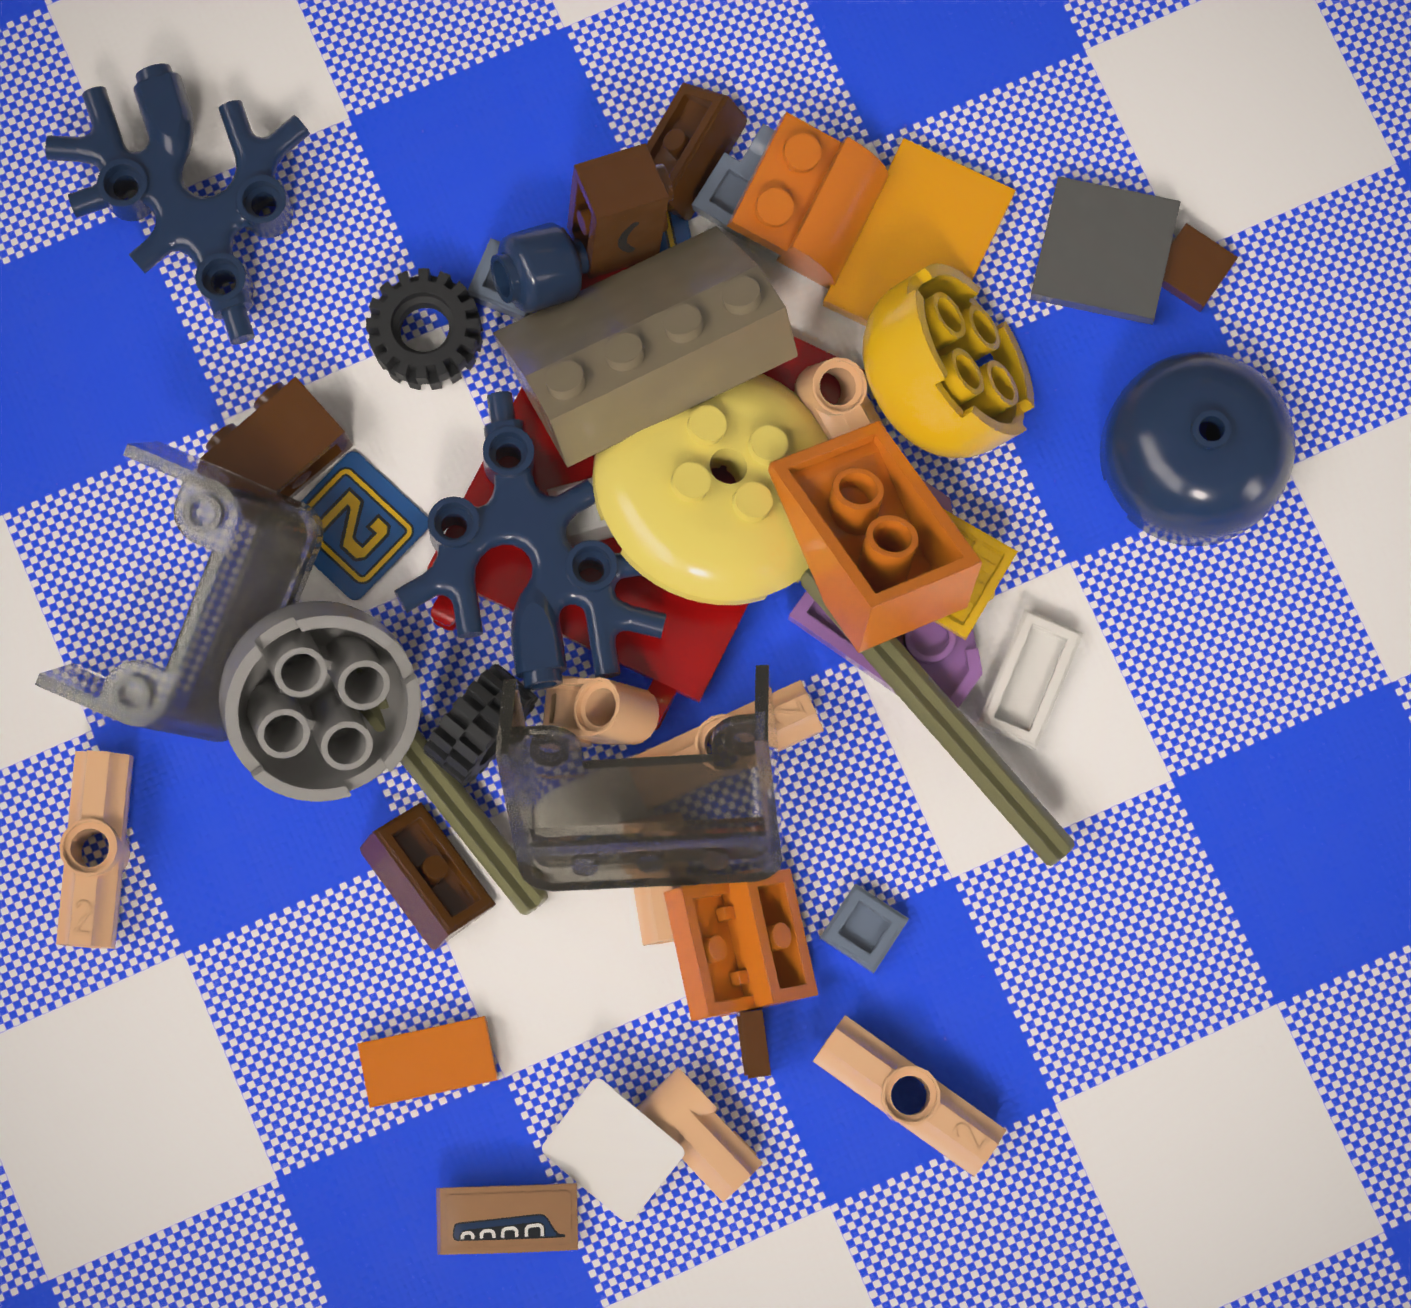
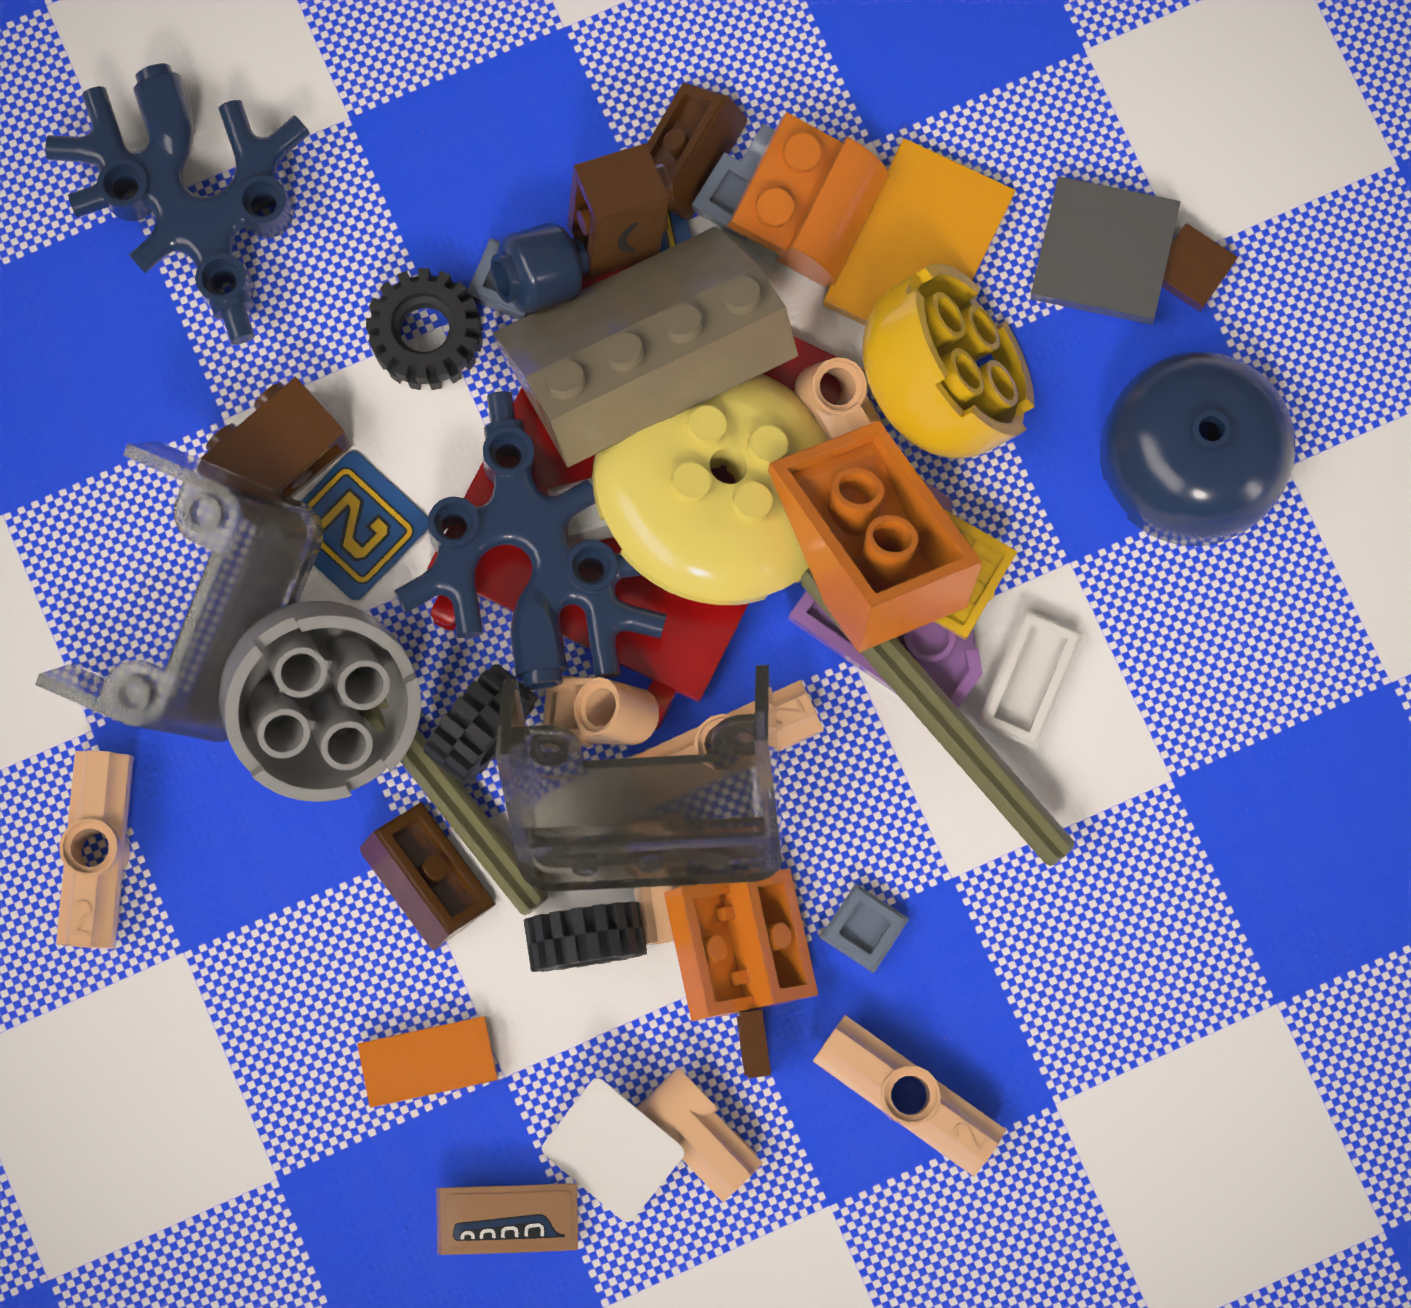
(585, 936): none -> black tyre

